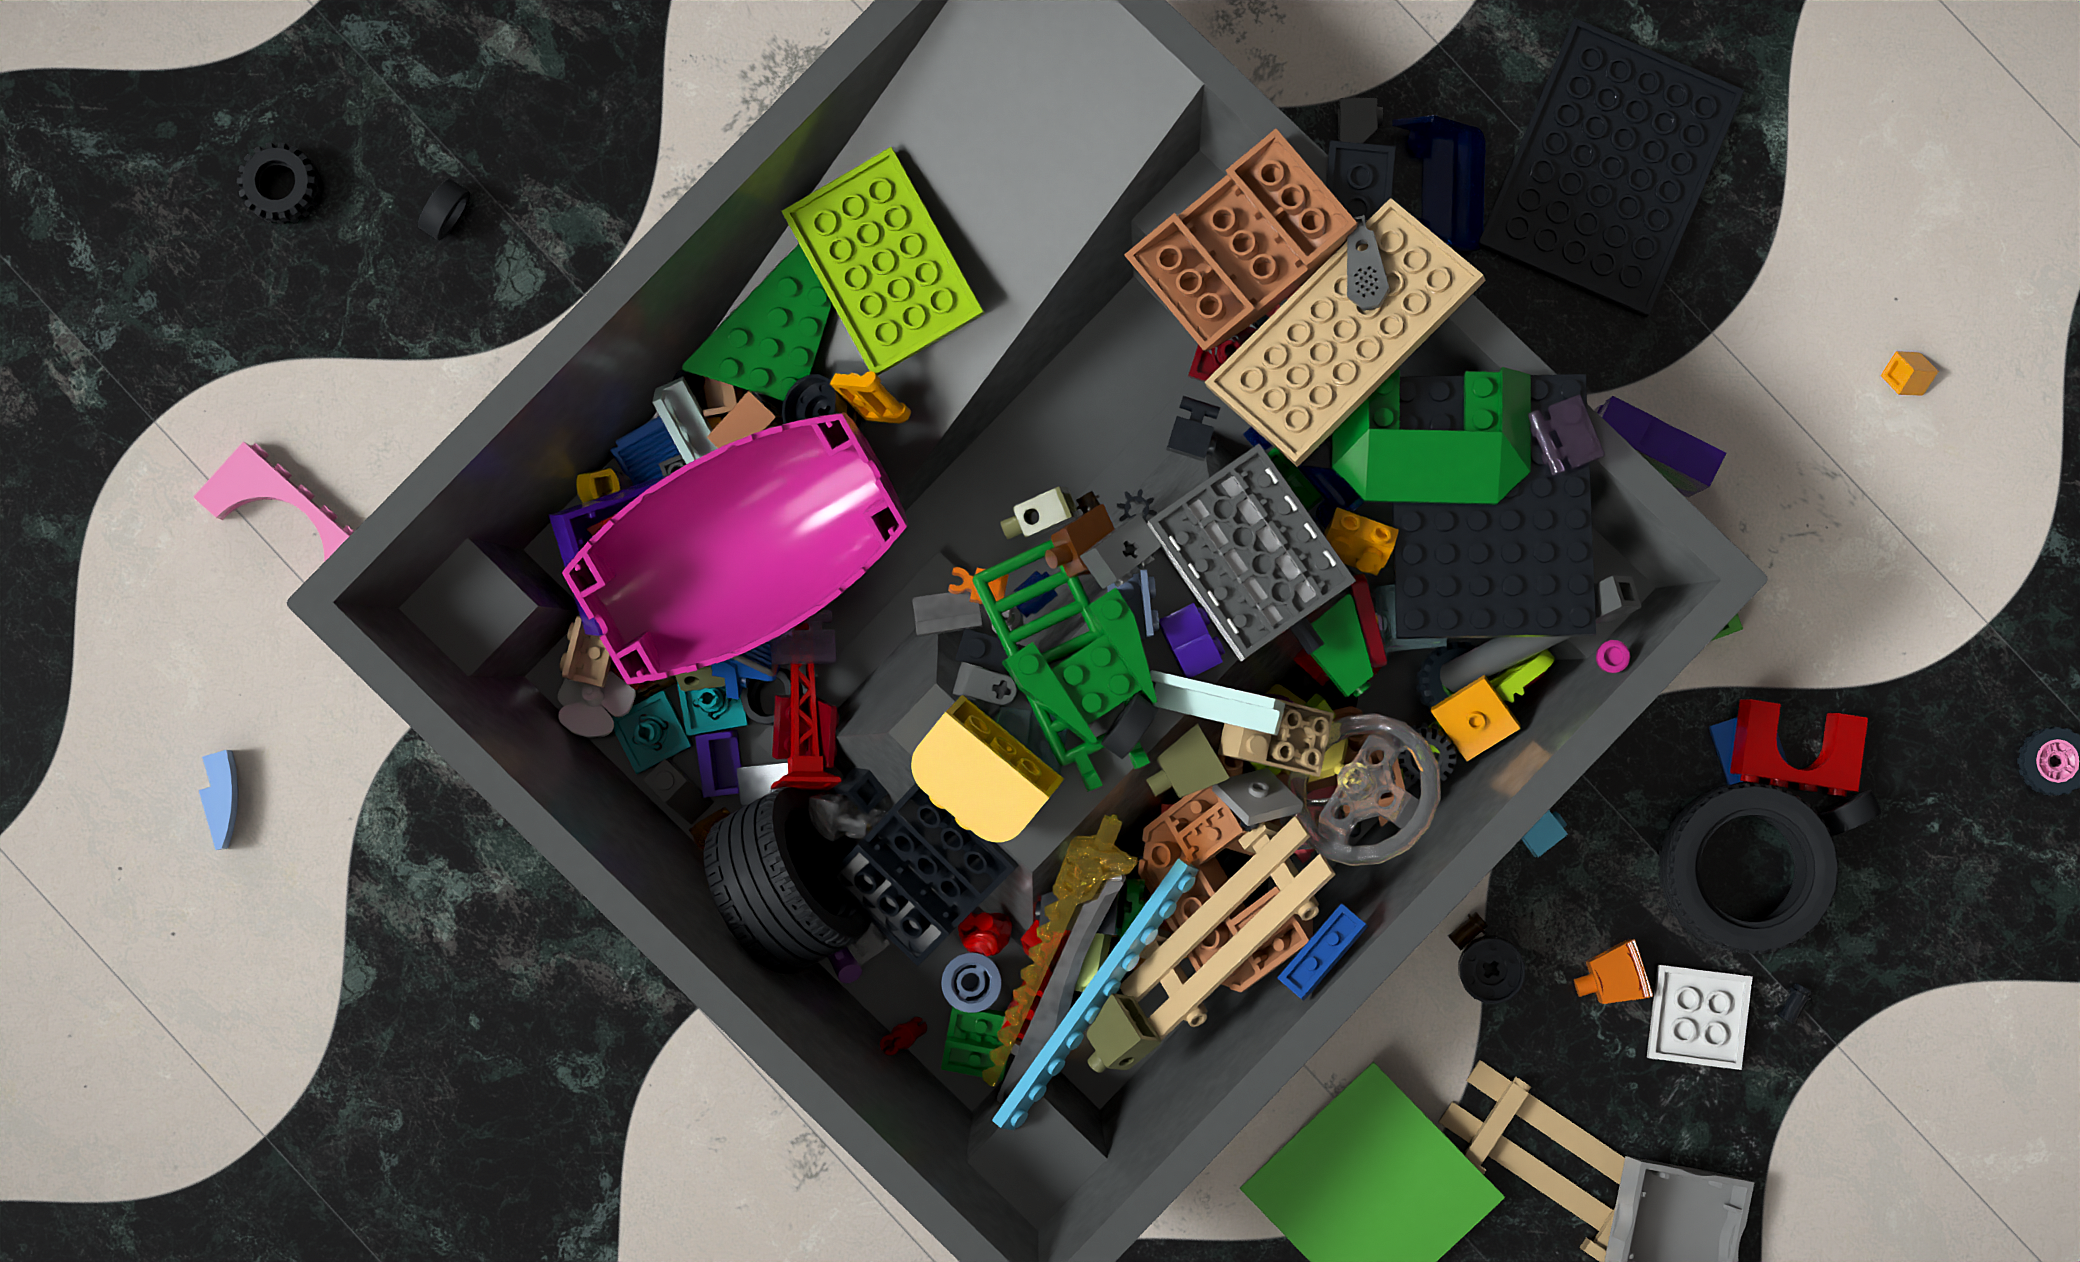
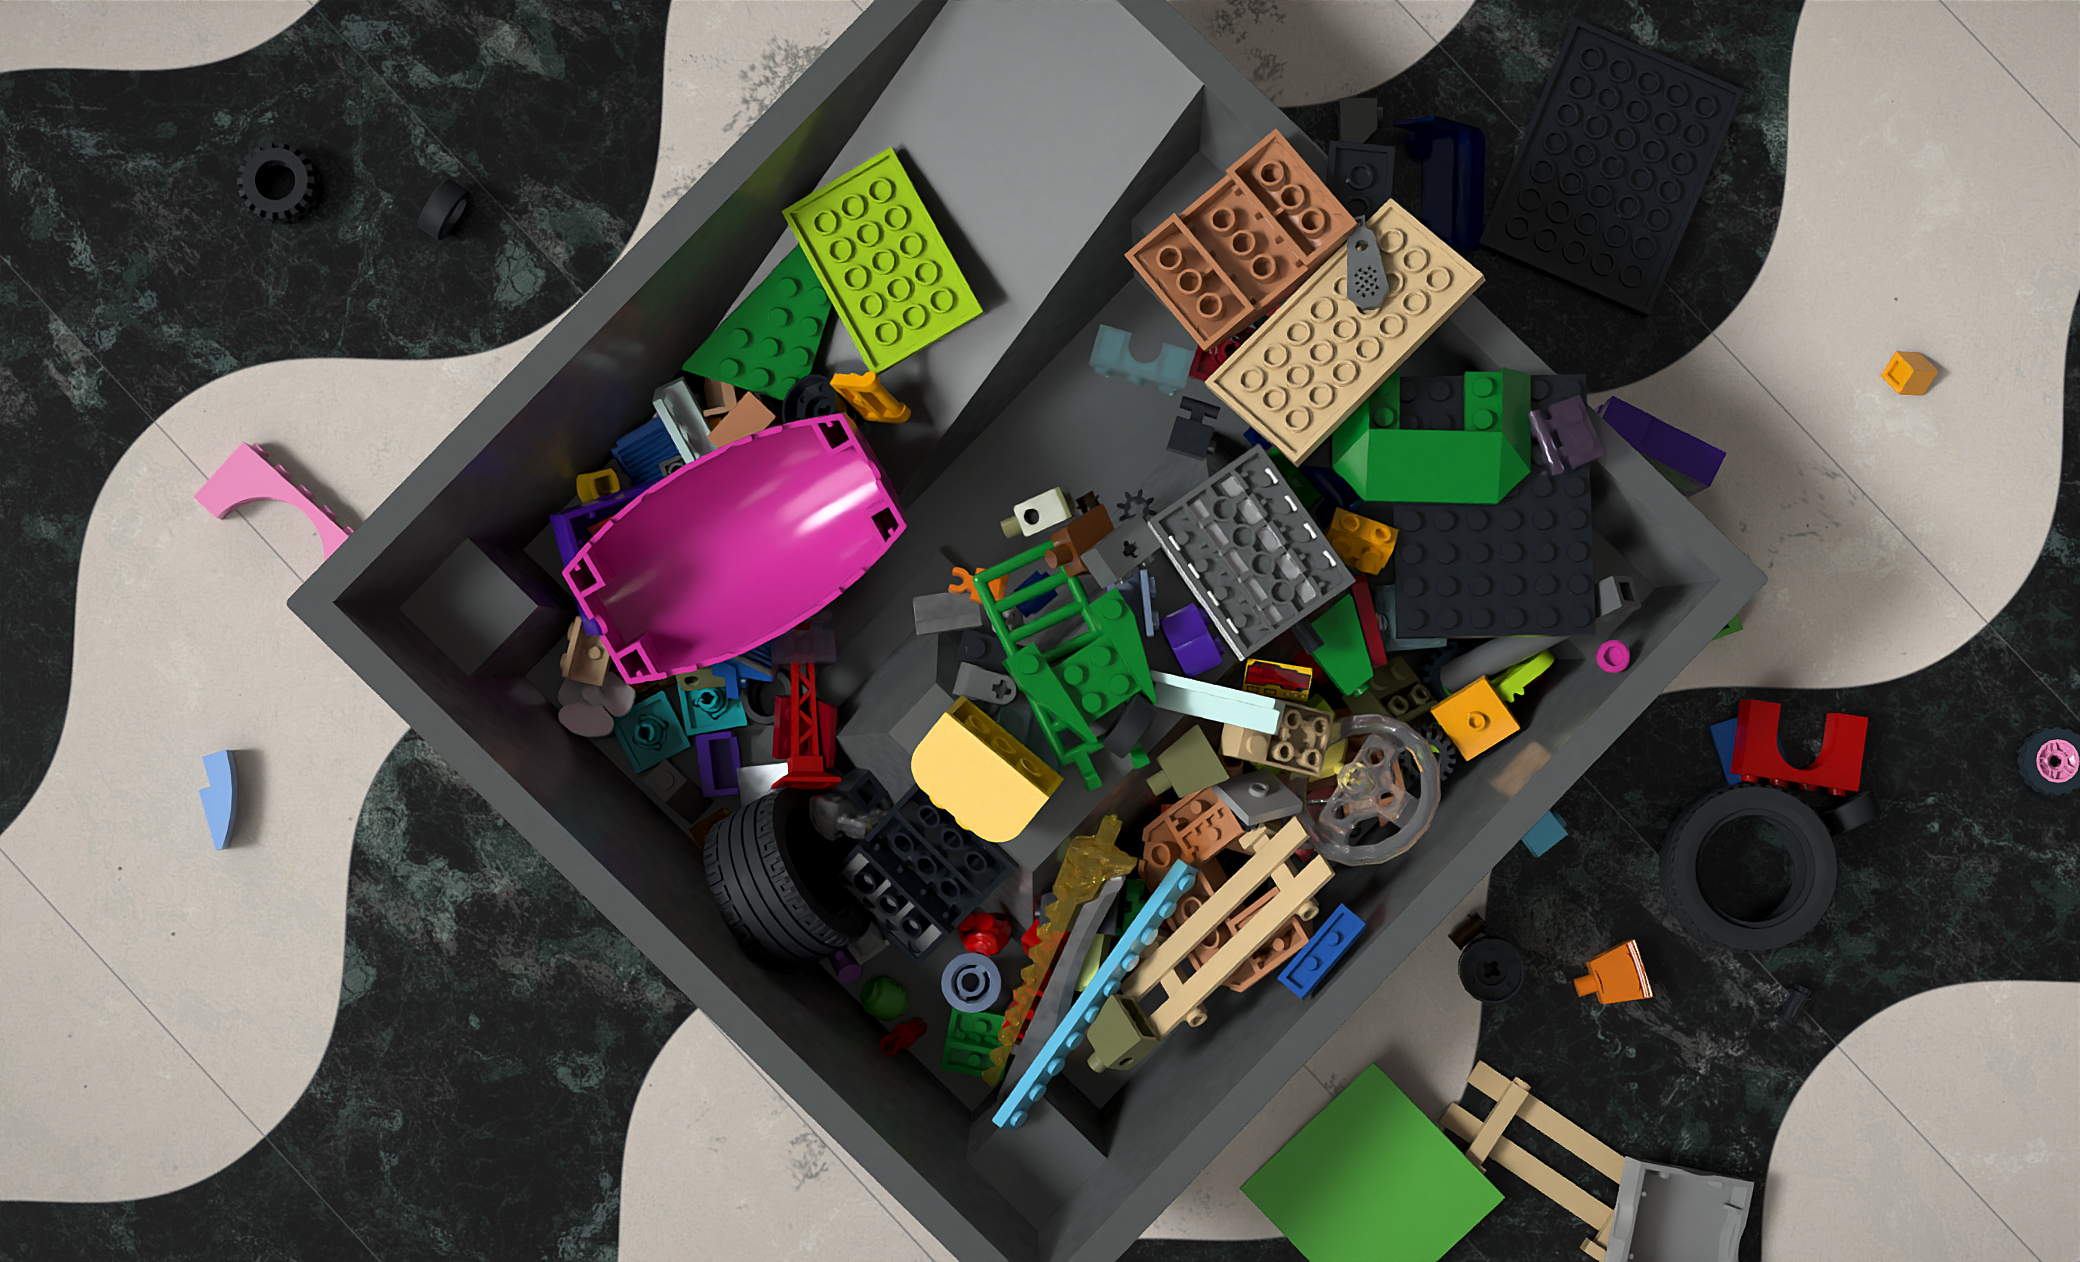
(884, 998): none -> bright green head
(1113, 356): none -> clear light blue arch
(1277, 679): none -> slope
(1393, 693): none -> olive slope
(1699, 1017): white plate -> none

